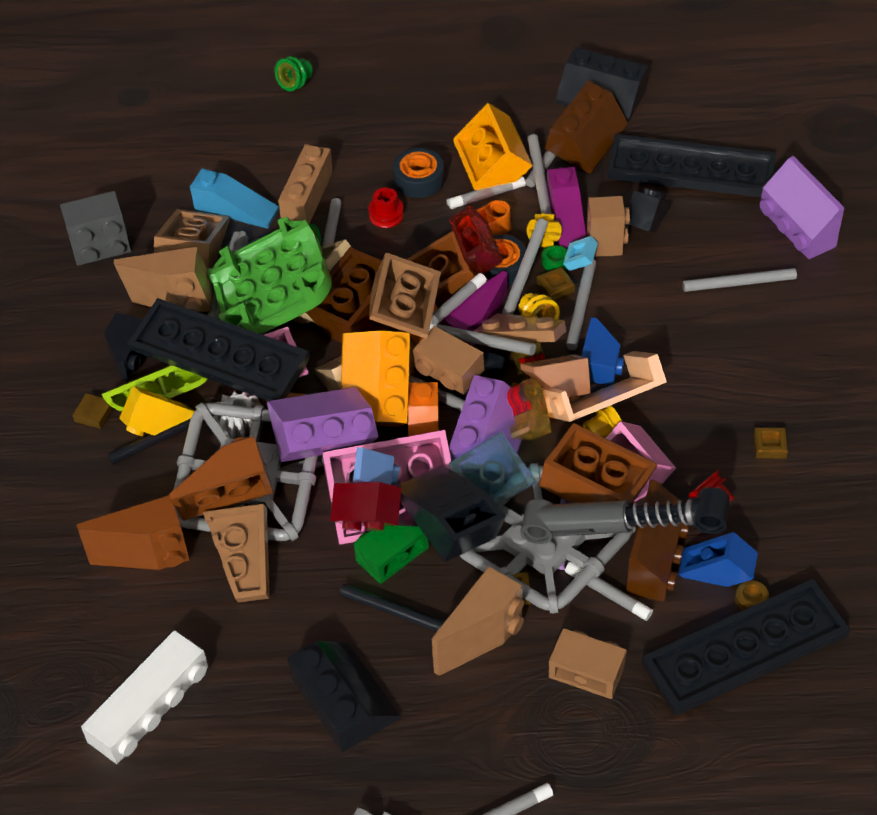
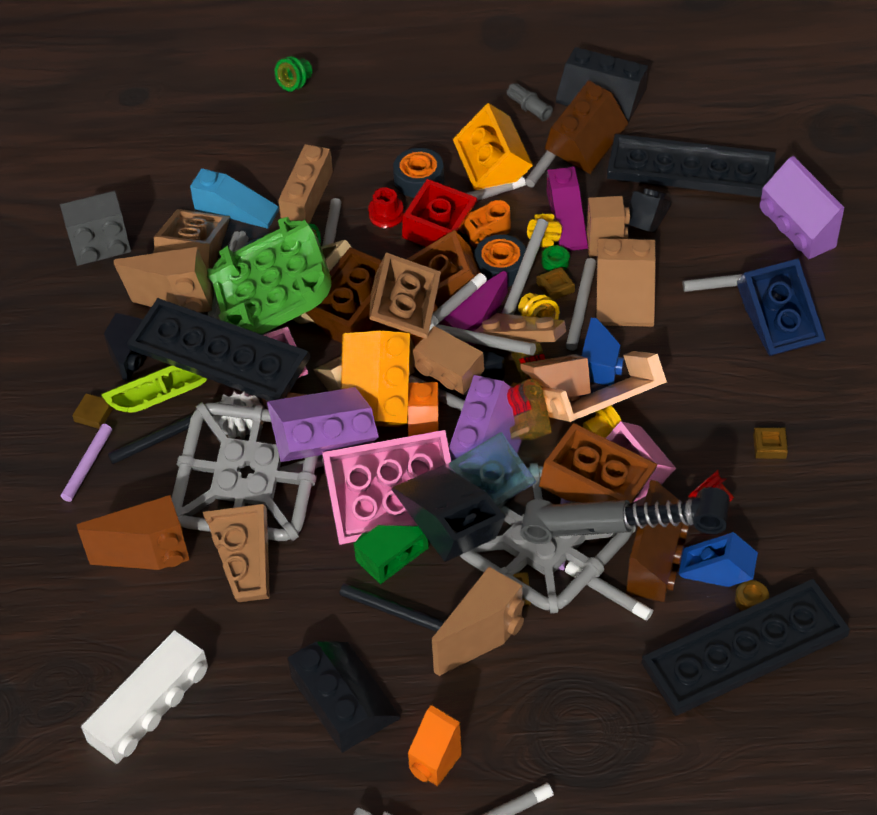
(86, 463): none -> lavender bar
(152, 412): yellow slope -> none
(226, 479): dark orange slope -> none
(365, 505): dark red brick -> none
(375, 467): medium blue slope -> none
(435, 213): none -> red slope
(435, 746): none -> orange slope
(475, 240): clear red brick -> none
(529, 101): none -> dark grey axle
(539, 174): light grey bar -> none
(580, 253): medium azure plate -> none
(587, 663): medium nougat brick -> none
(625, 282): none -> medium nougat slope
(781, 307): none -> dark blue slope

